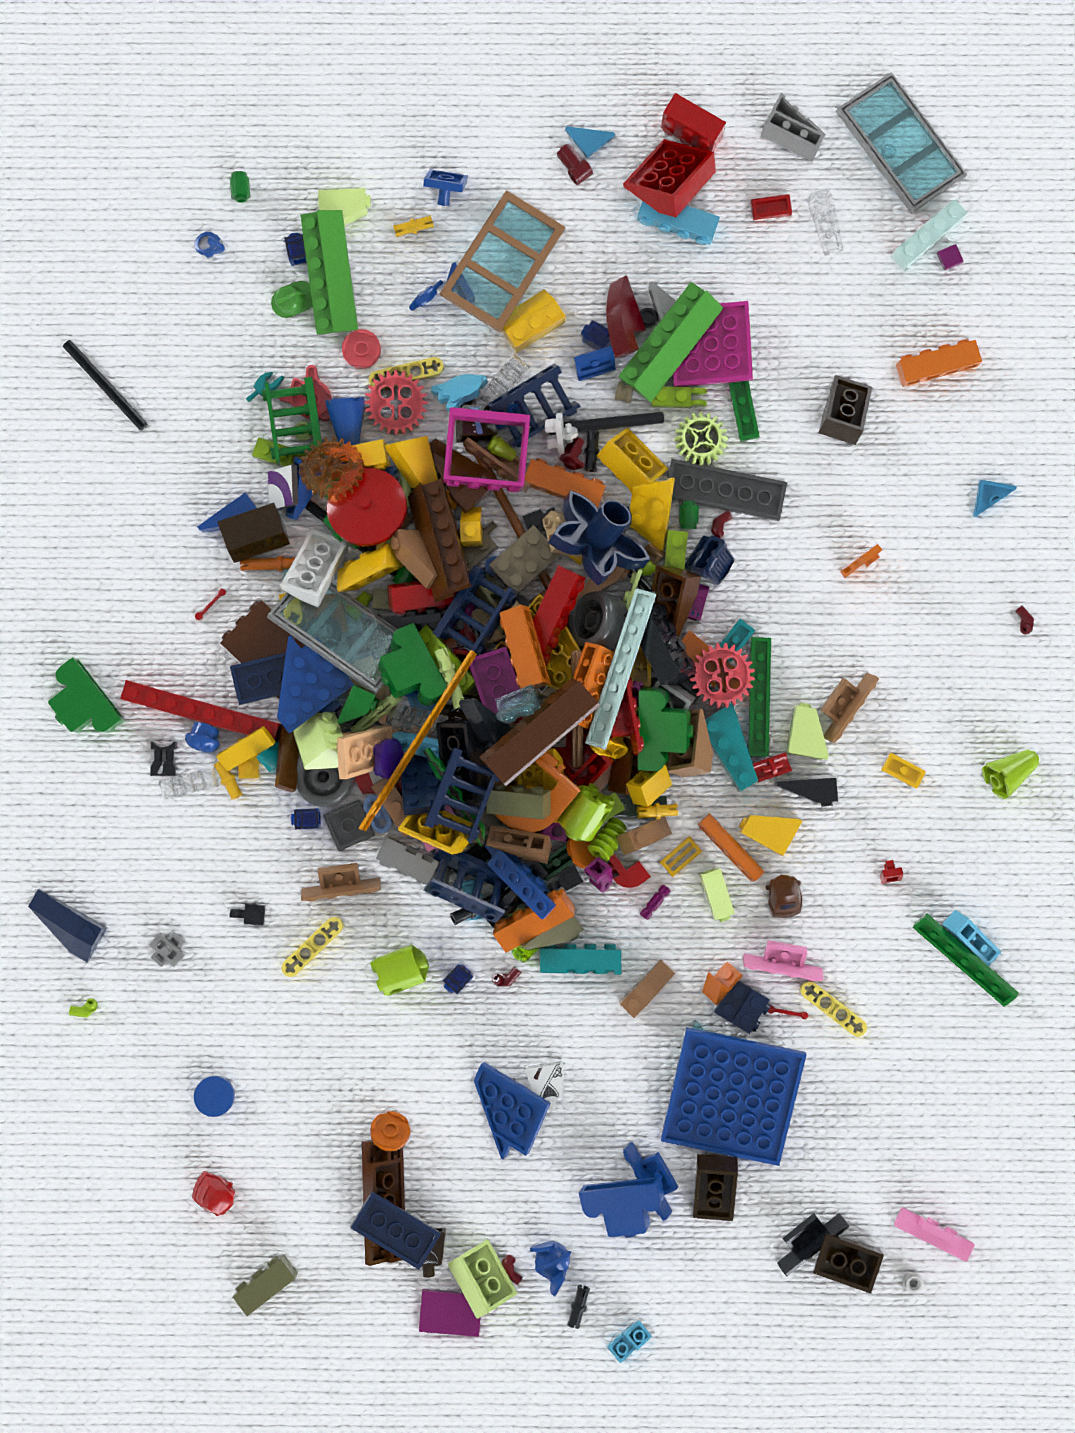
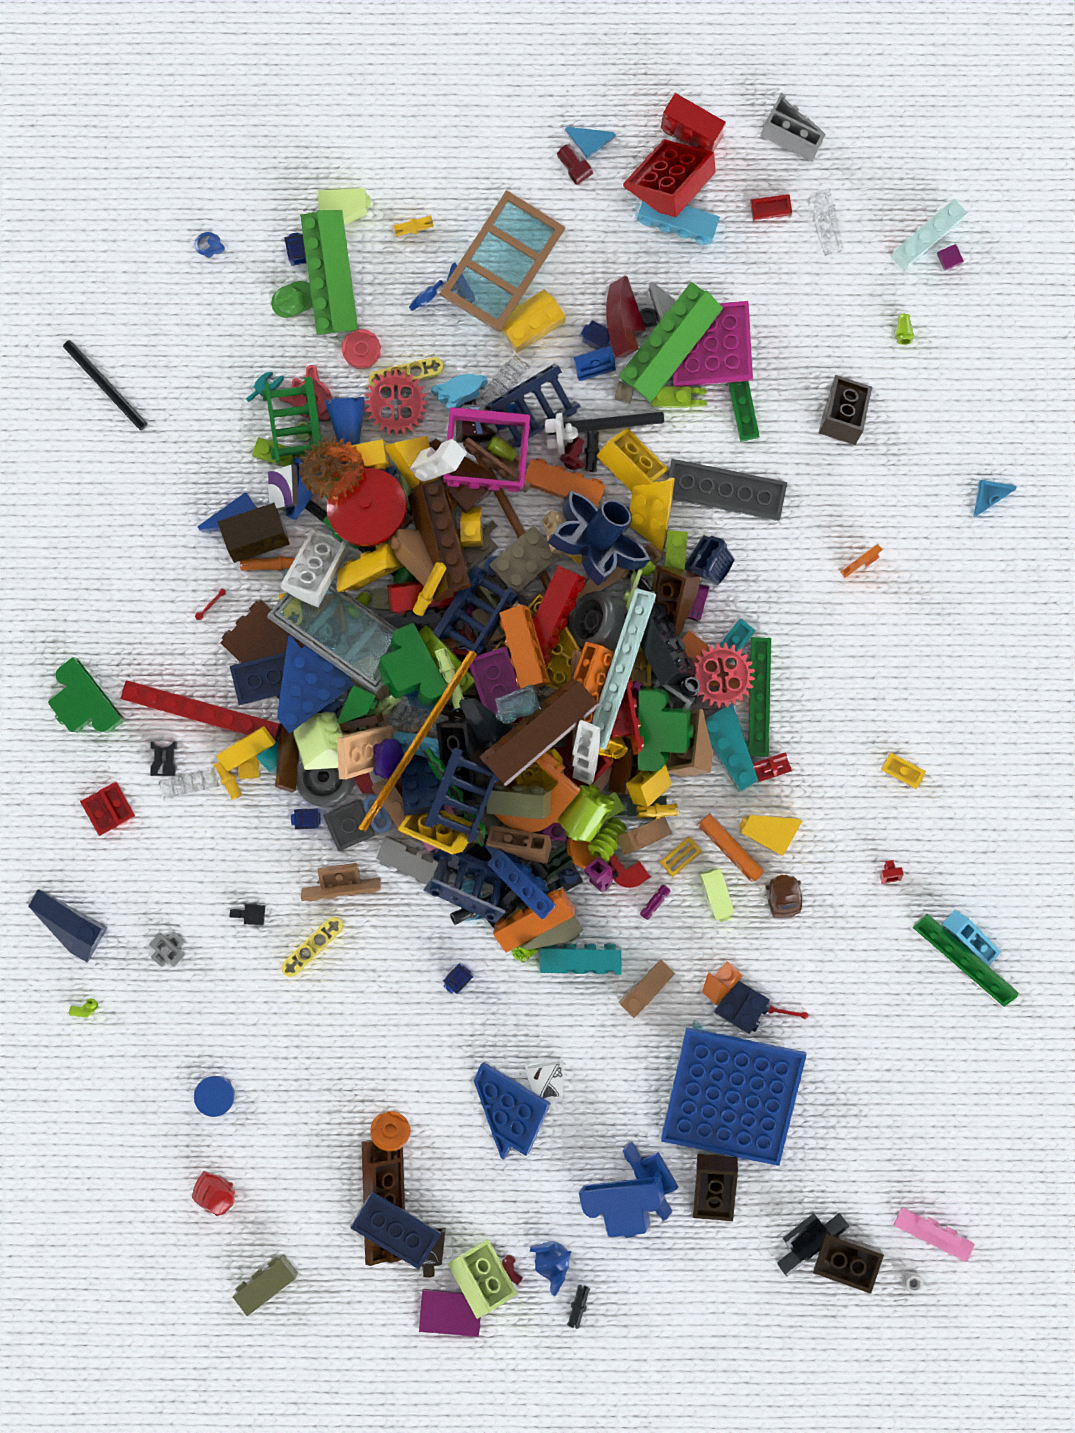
(107, 809): none -> red slope
(203, 737): blue piece -> none
(239, 186): green brick -> none
(369, 721): none -> reddish brown plate
(400, 970): lime cylinder -> none
(429, 589): none -> yellow axle
(434, 463): none -> white arch
(445, 183): blue tile -> none
(506, 980): dark red arm -> none
(535, 518): black plate -> none
(568, 876): none -> dark blue plate
(586, 752): none -> white slope
(630, 1339): medium azure slope -> none
(688, 515): green brick -> none
(690, 686): none -> black plate
(710, 425): yellowish green gear -> none
(718, 524): dark red arm -> none
(785, 960): bright pink bracket -> none
(806, 733): yellowish green slope -> none
(814, 790): black slope -> none
(833, 1008): light yellow beam -> none
(844, 704): medium nougat bracket -> none
(901, 142): clear light blue door -> none
(904, 331): none -> lime cone
(938, 363): orange brick -> none
(1010, 772): lime cone -> none
(1027, 620): dark red arm -> none

